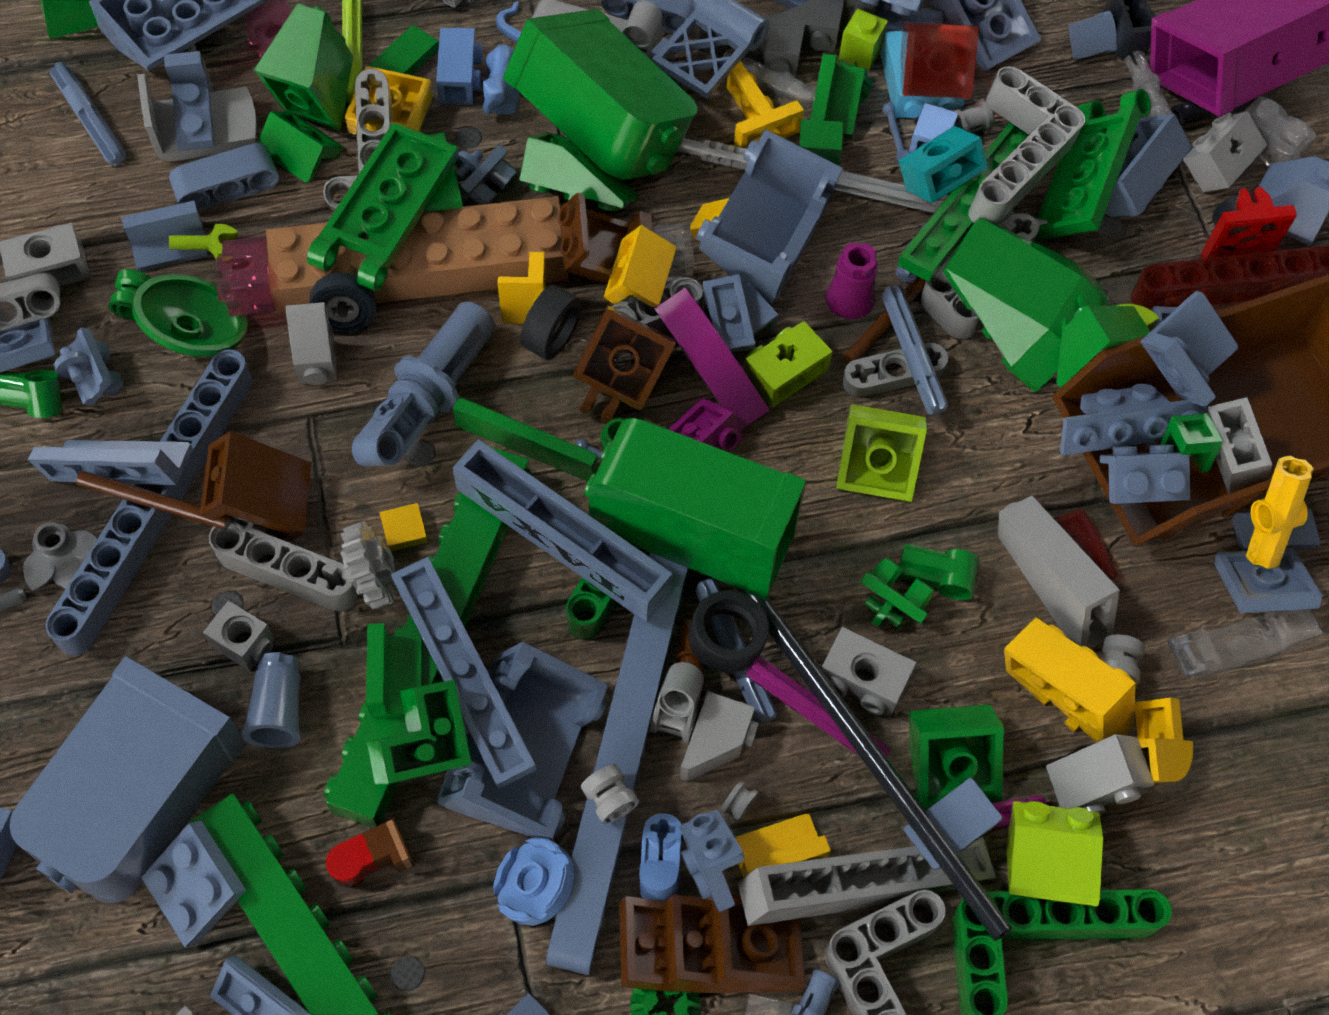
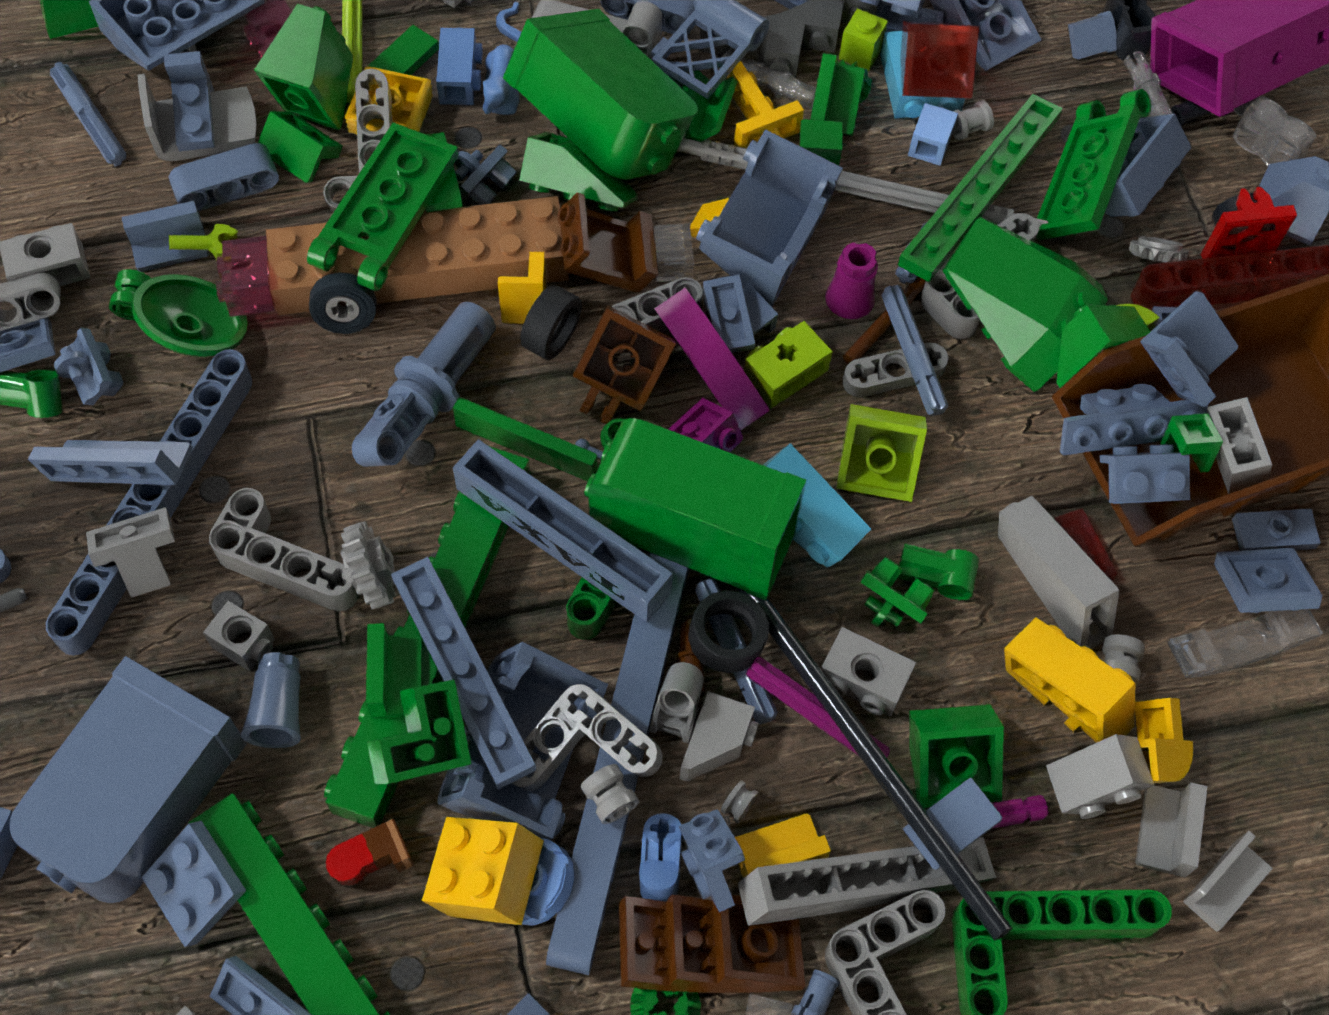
(59, 561): flat silver plate -> none
(133, 548): none -> light grey piece
(148, 498): reddish brown bar -> none
(256, 485): reddish brown panel -> none
(312, 343): light grey slope -> none
(403, 527): yellow tile -> none
(483, 870): none -> yellow brick
(575, 726): none -> light grey beam
(640, 267): yellow panel -> none
(710, 111): none -> green panel
(825, 522): none -> medium azure wedge
(889, 110): sand blue hinge -> none
(943, 164): teal brick -> none
(1051, 130): light grey beam -> none
(1054, 853): lime slope -> none
(1158, 249): none -> light grey gear
(1171, 829): none -> light grey panel
(1224, 151): light grey brick -> none
(1228, 883): none -> light grey panel
(1279, 512): yellow piece -> none

